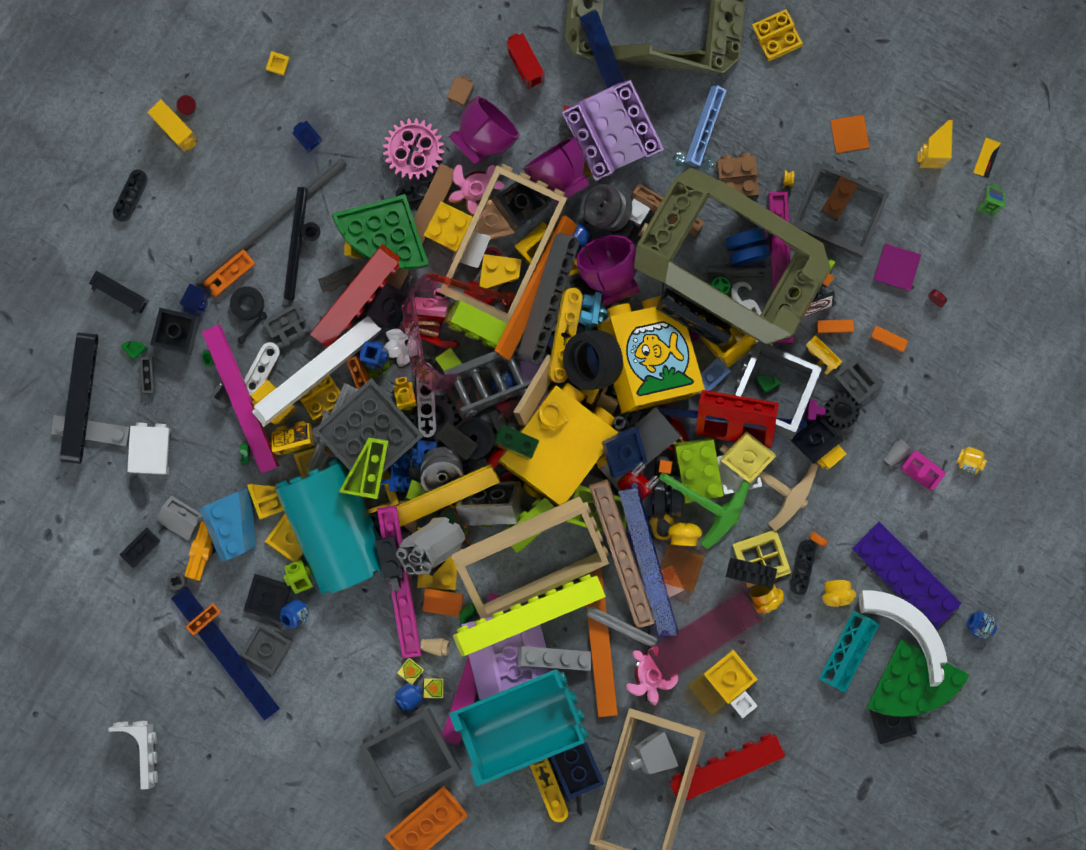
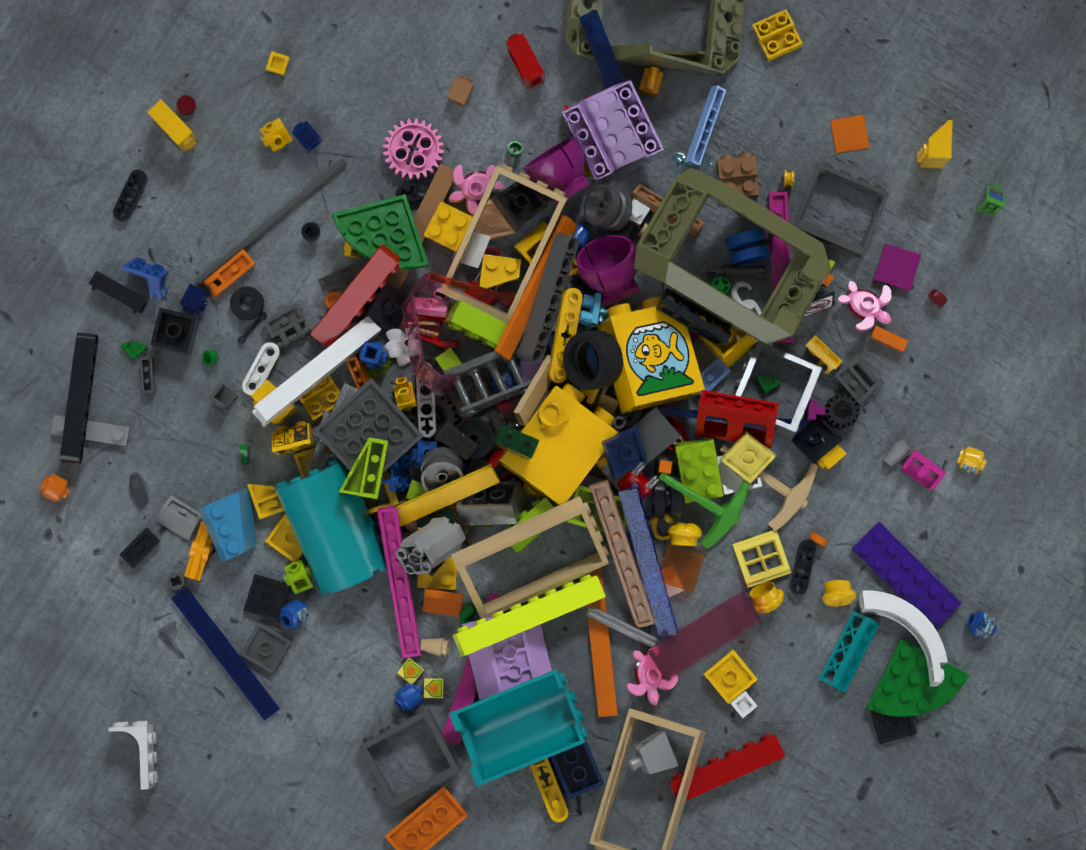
(54, 487): none -> orange head
(148, 449): white panel -> none
(153, 273): none -> blue plate
(203, 619): orange piece -> none
(240, 398): dark pink tile -> none
(275, 135): none -> yellow brick
(295, 244): black axle -> none
(330, 298): none -> orange tile
(390, 563): black hinge -> none
(484, 131): magenta plate -> none
(518, 145): none -> green hinge
(554, 658): light grey plate -> none
(651, 82): none -> light orange brick
(706, 694): clear yellow plate -> none
(751, 572): black tyre -> none
(835, 326): orange piece -> none
(839, 198): reddish brown brick -> none
(867, 305): none -> bright pink animal
(987, 157): yellow sticker -> none

